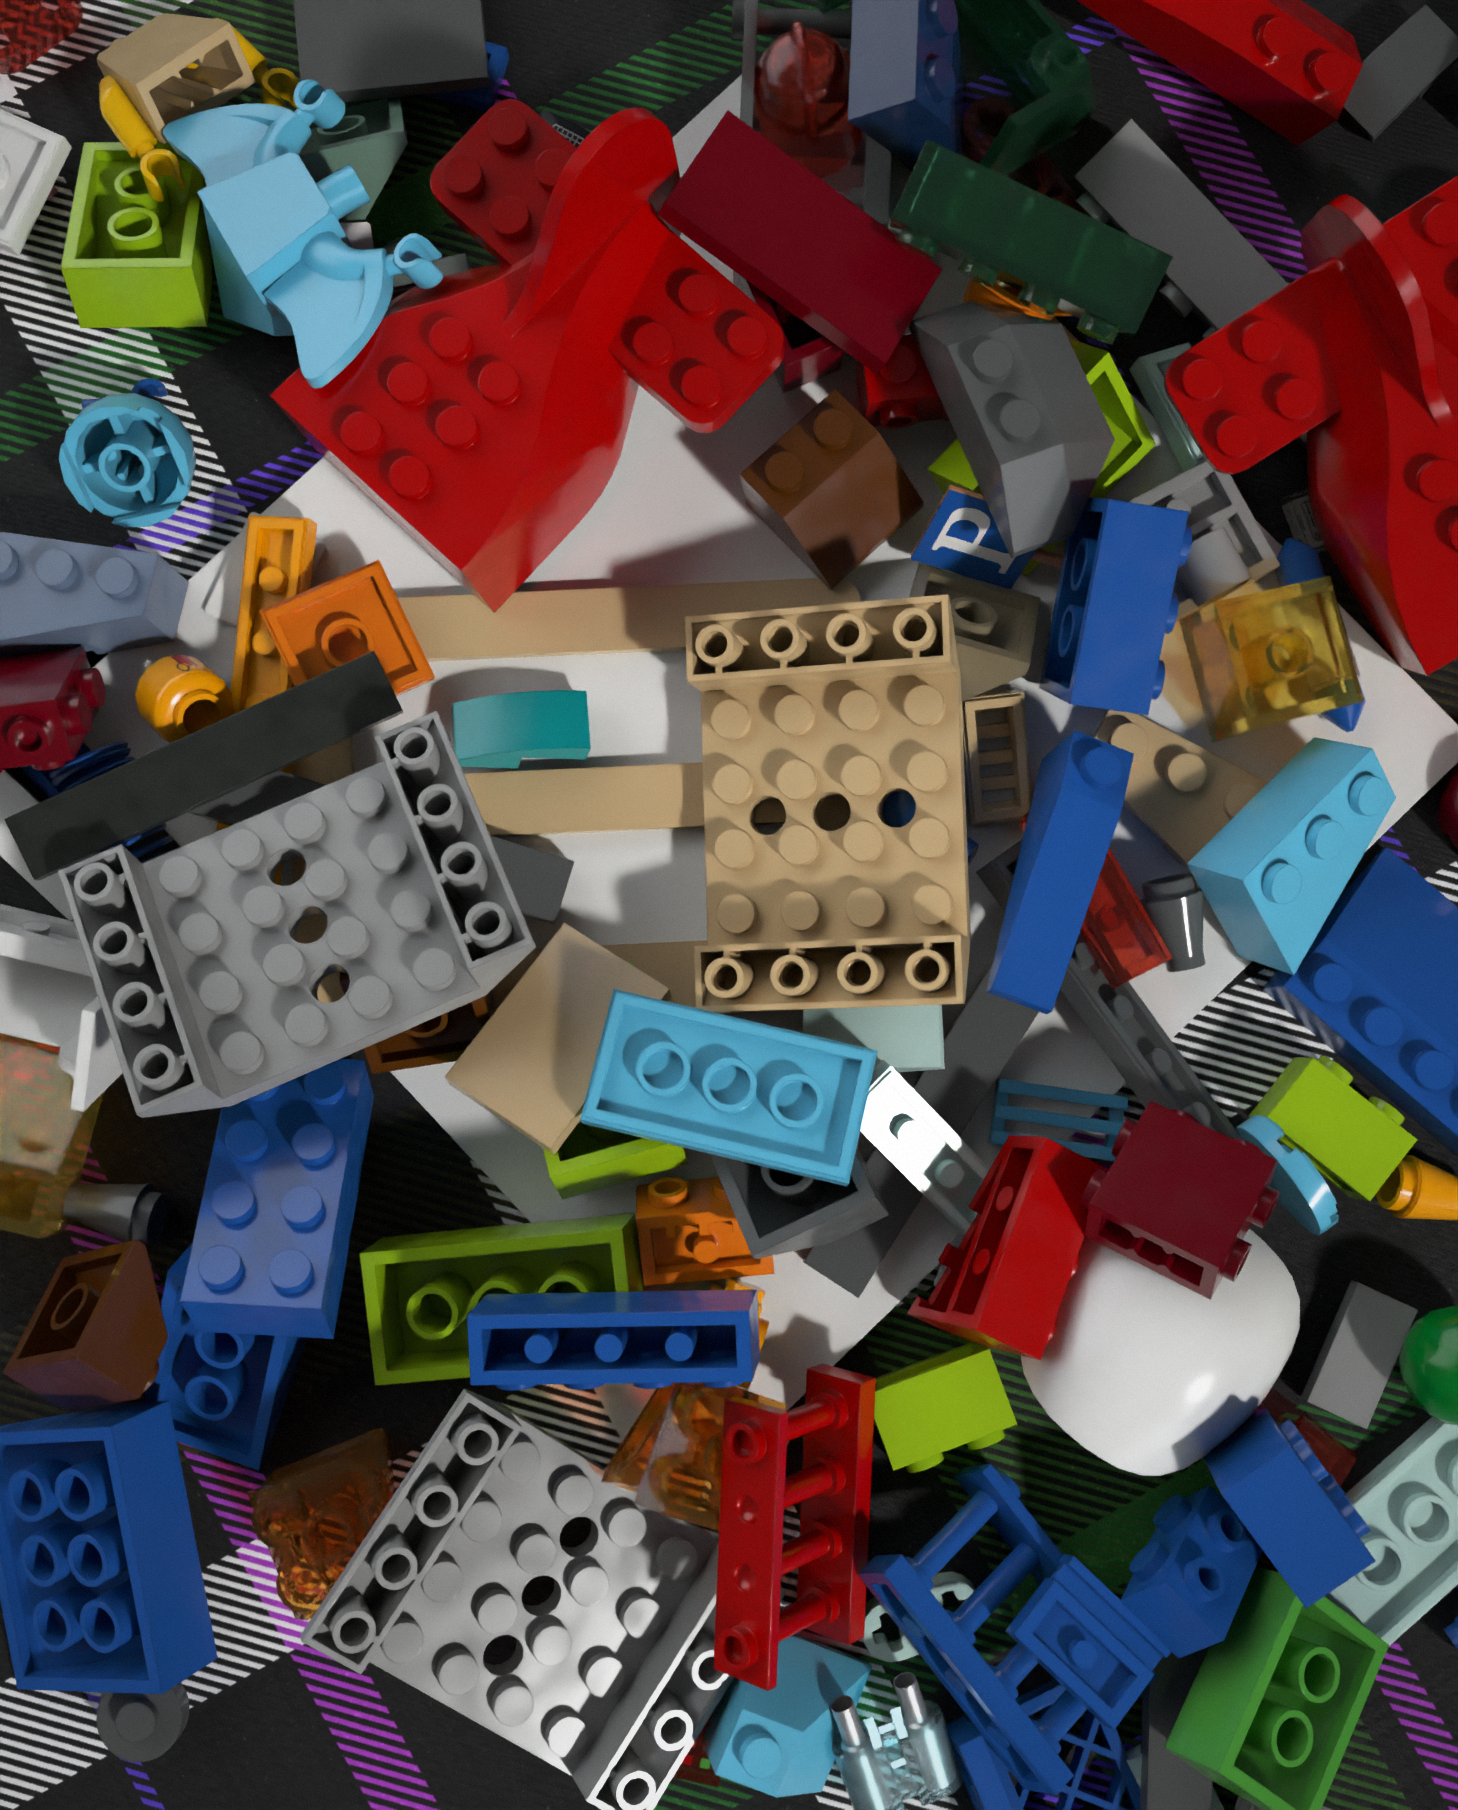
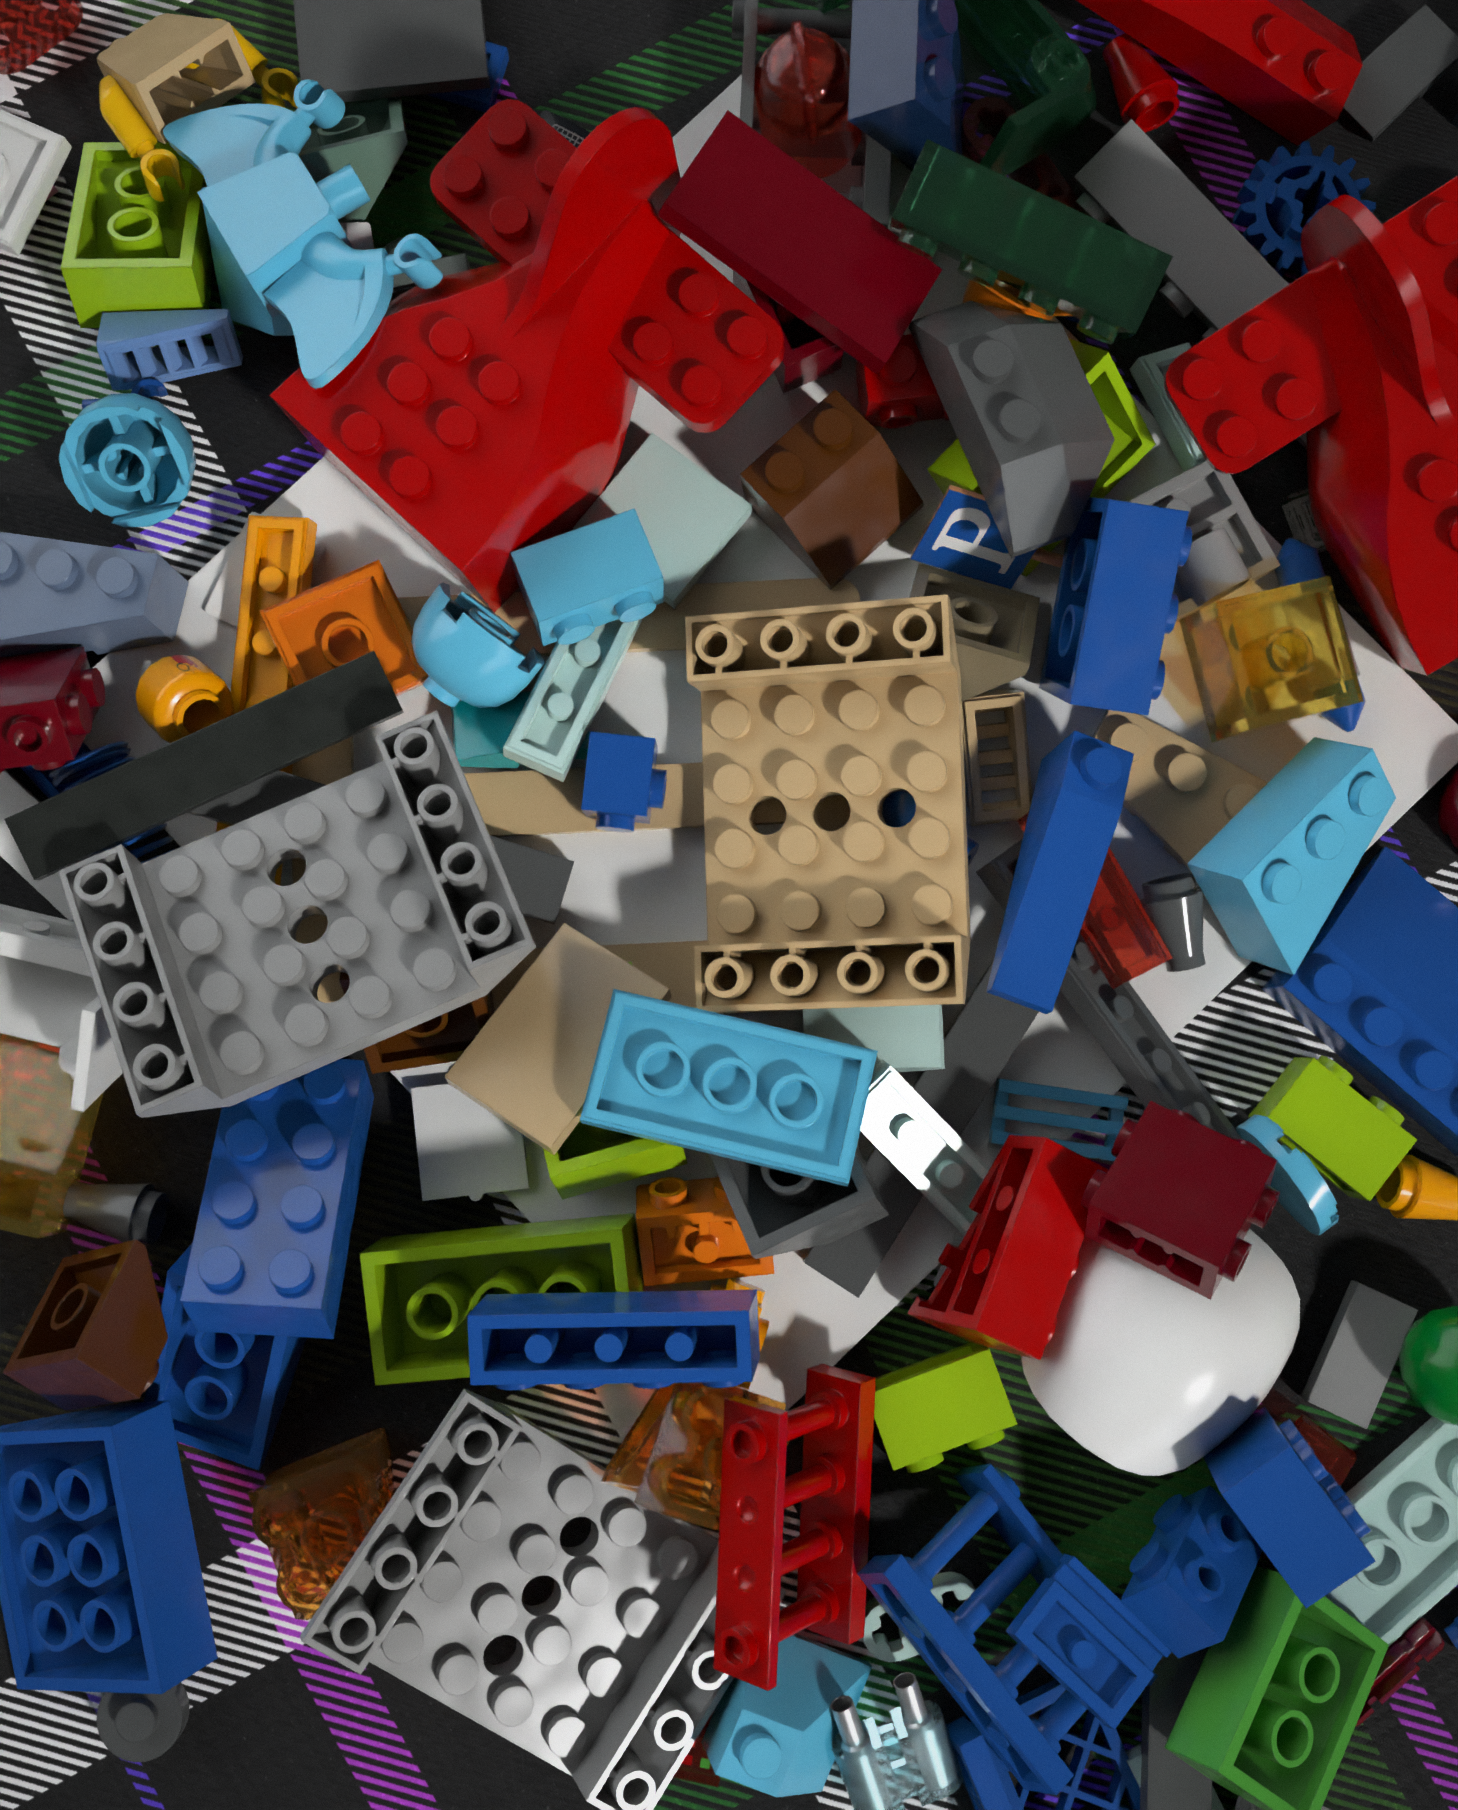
(127, 340): none -> medium blue slope
(464, 1146): none -> white piece
(470, 652): none -> medium azure cylinder
(568, 699): none -> light aqua tile
(589, 578): none -> medium azure brick
(622, 781): none -> blue brick
(680, 509): none -> light aqua tile
(1140, 84): none -> red cone
(1275, 202): none -> blue gear
(1401, 1663): none -> dark red axle

